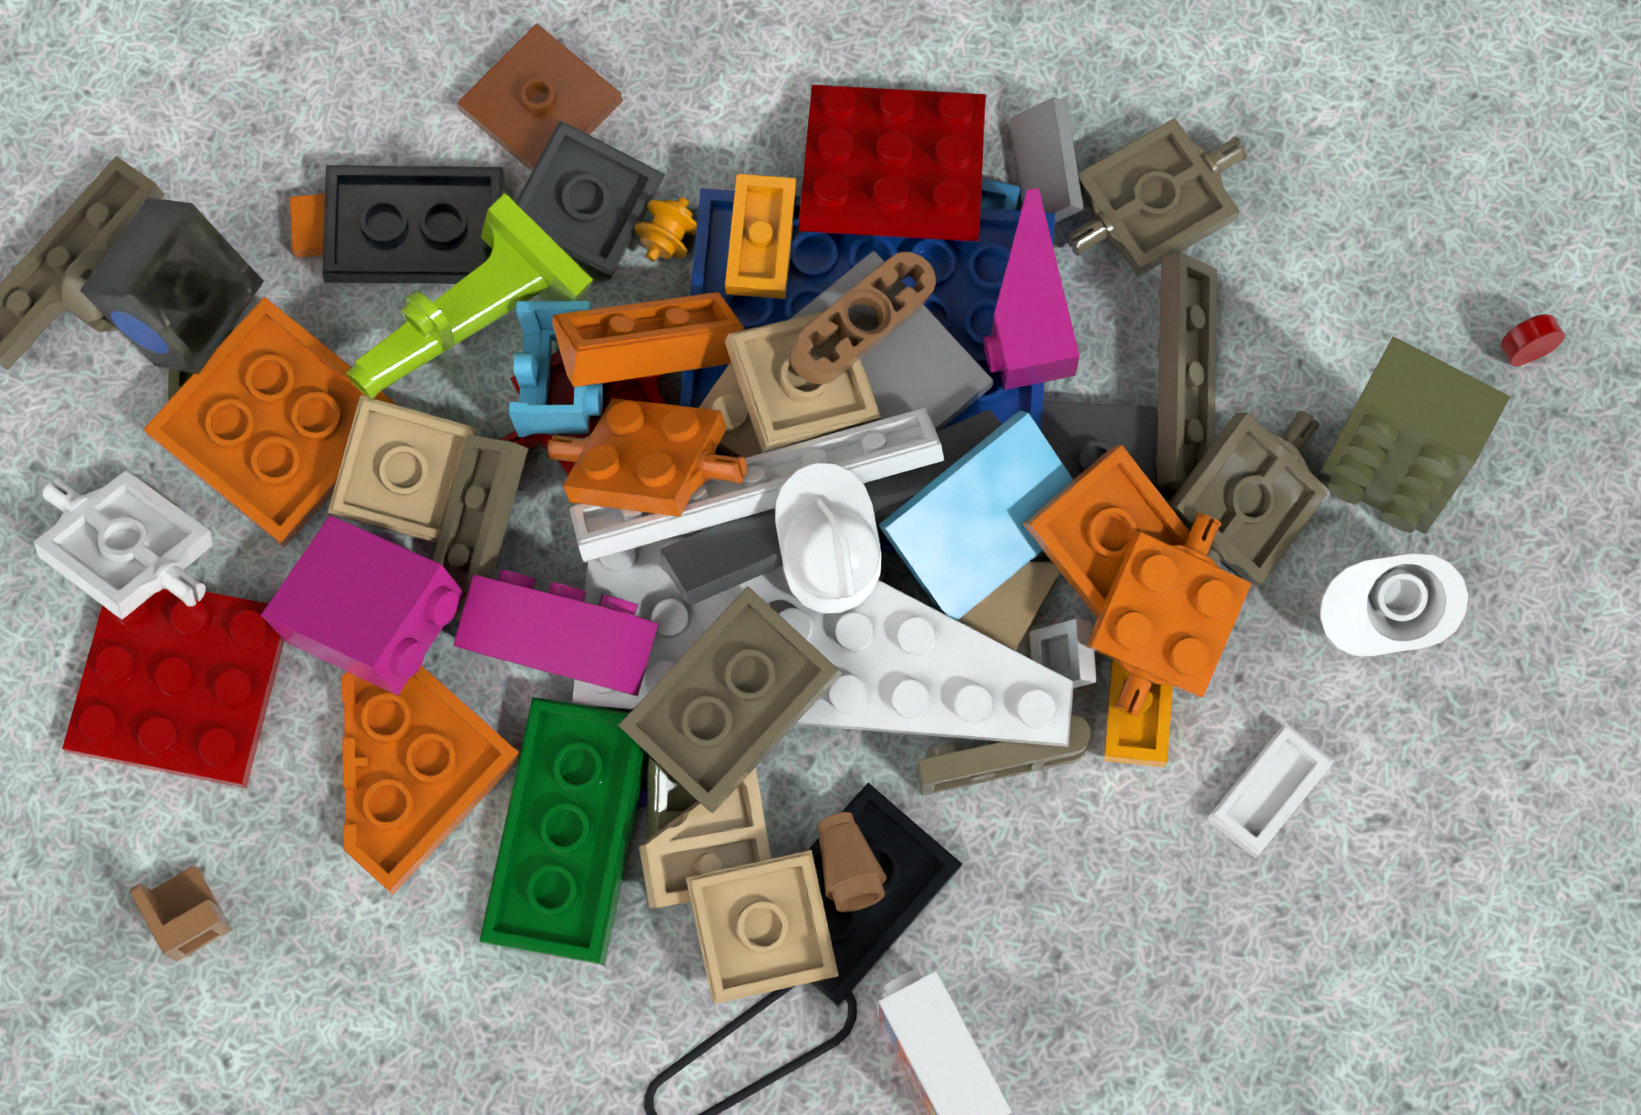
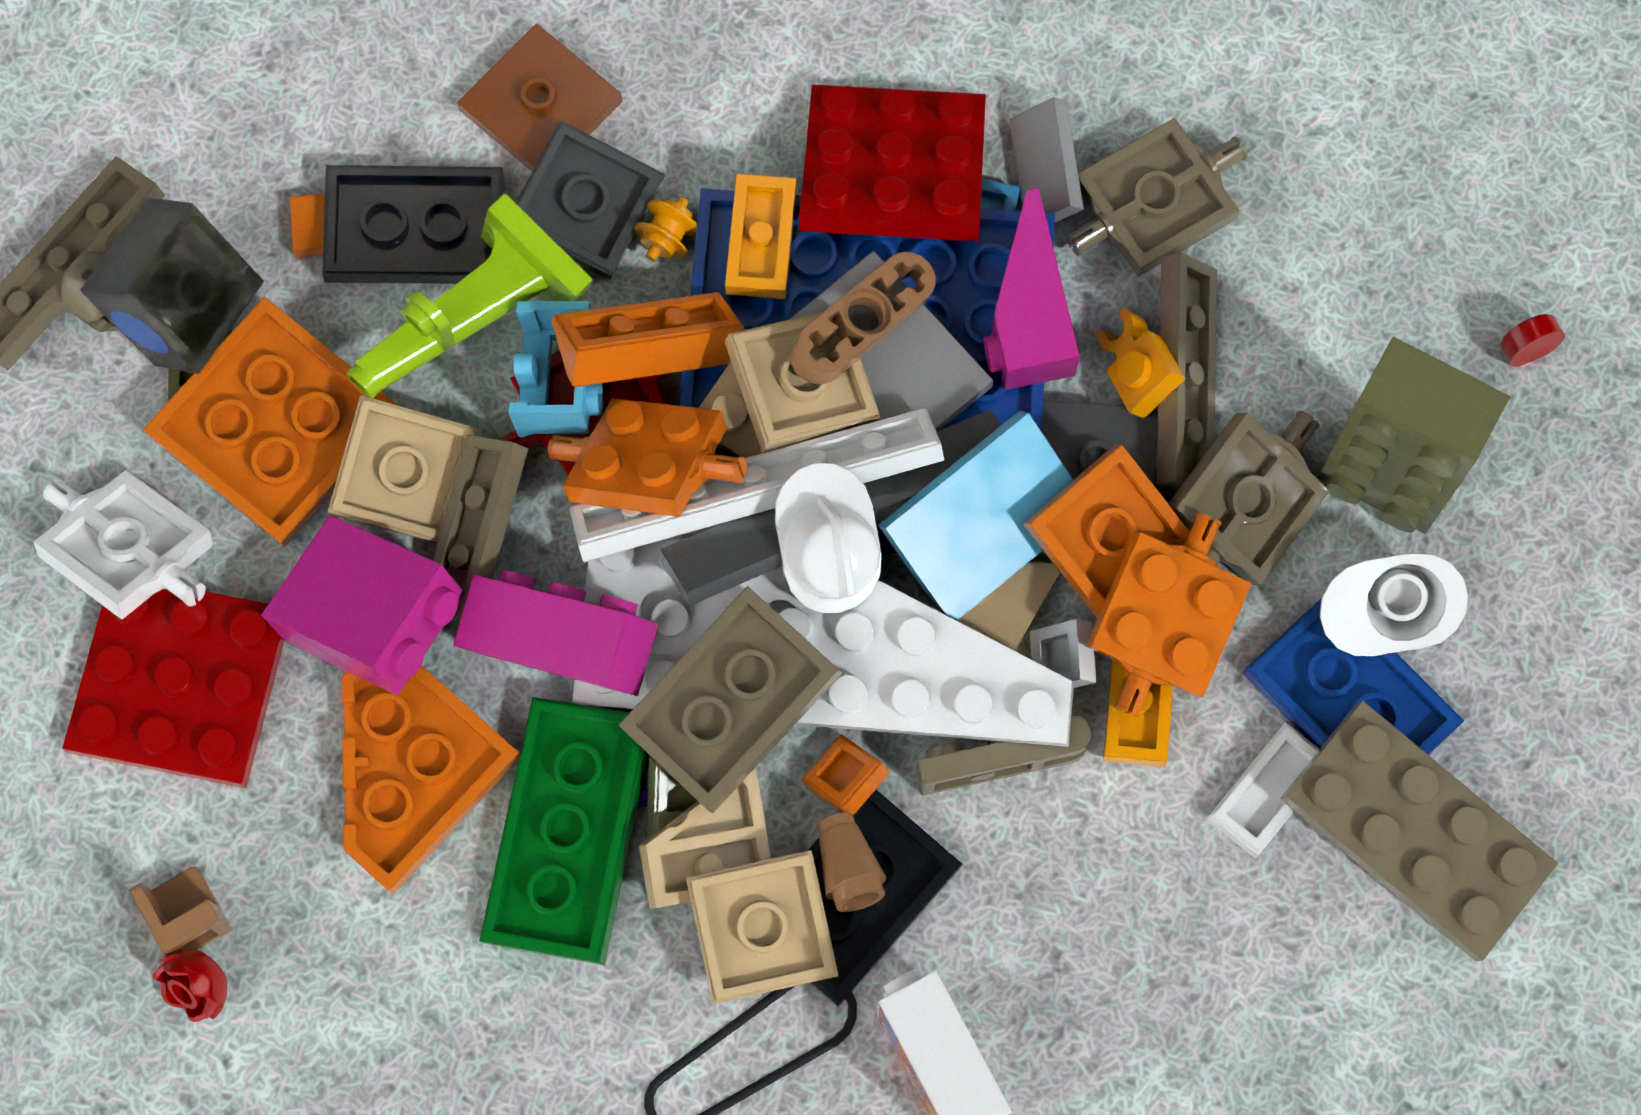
(192, 983): none -> red plate
(845, 776): none -> orange tile
(1143, 367): none -> light orange plate
(1321, 684): none -> blue tile
(1419, 831): none -> dark tan plate

